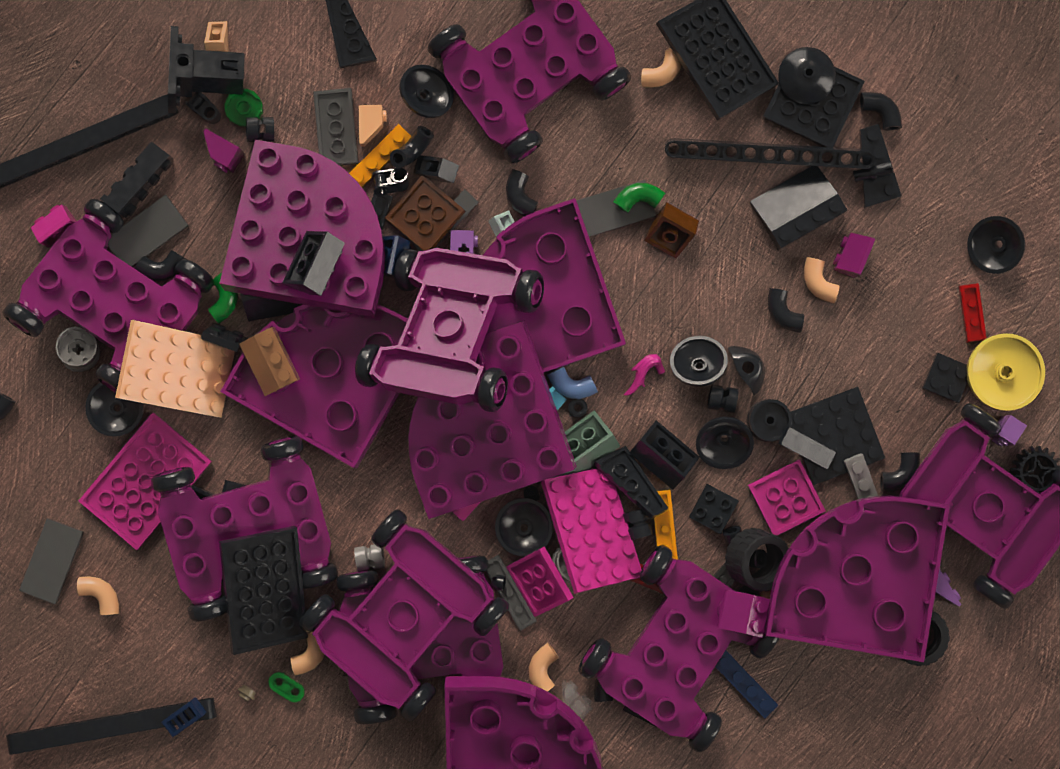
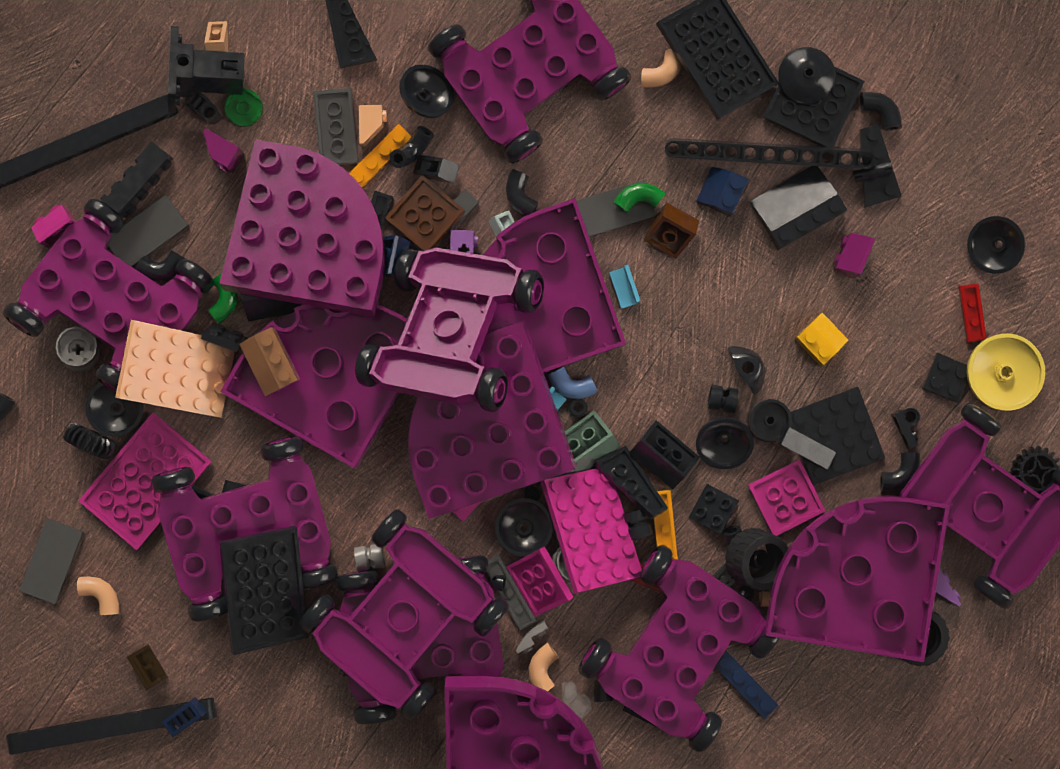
(89, 441): none -> black gear
(147, 667): none -> dark brown hinge
(246, 693): dark tan plate -> none
(253, 129): black wheel -> none
(286, 687): green plate -> none
(309, 659): light nougat cylinder -> none
(314, 262): black slope -> none
(389, 181): black piece -> none
(527, 642): none -> light grey slope
(624, 287): none -> medium azure panel
(641, 370): dark pink piece -> none
(698, 352): black dish -> none
(722, 190): none -> dark blue slope
(743, 613): magenta slope -> none
(781, 314): black cylinder -> none
(816, 283): light nougat cylinder -> none
(821, 339): none -> yellow slope
(860, 476): light grey plate -> none
(908, 436): none -> black plate
(1010, 431): medium lavender brick -> none

